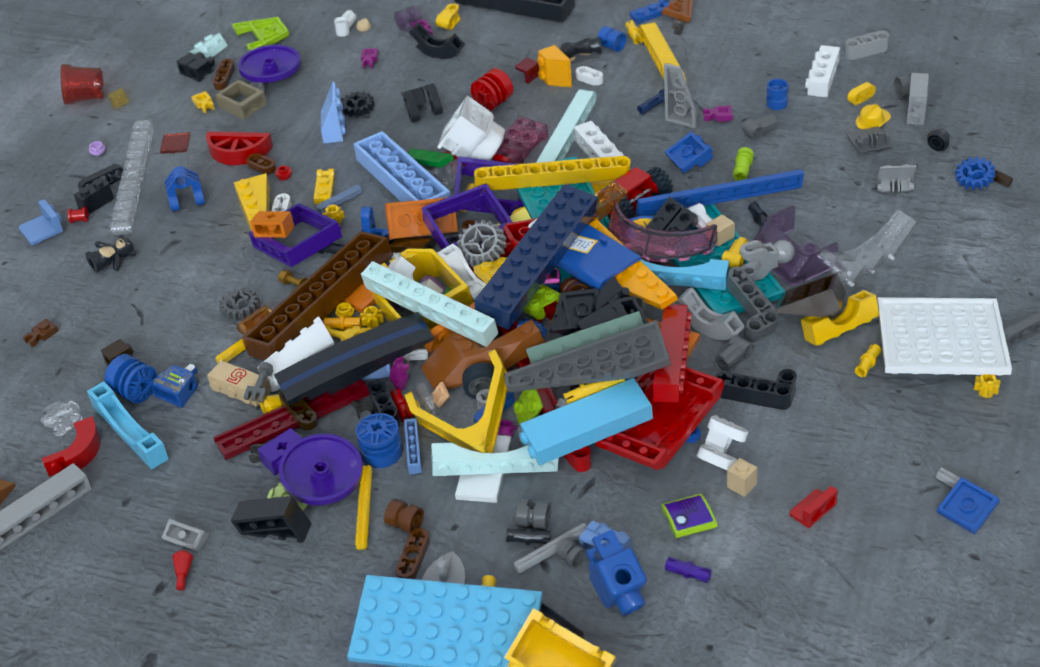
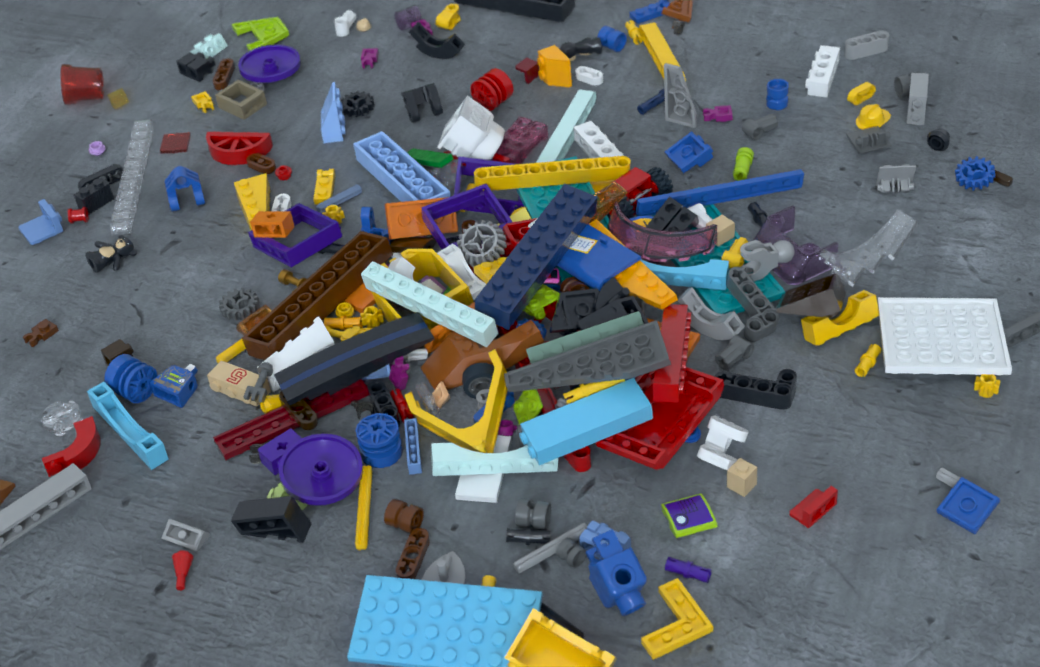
(690, 625): none -> yellow plate

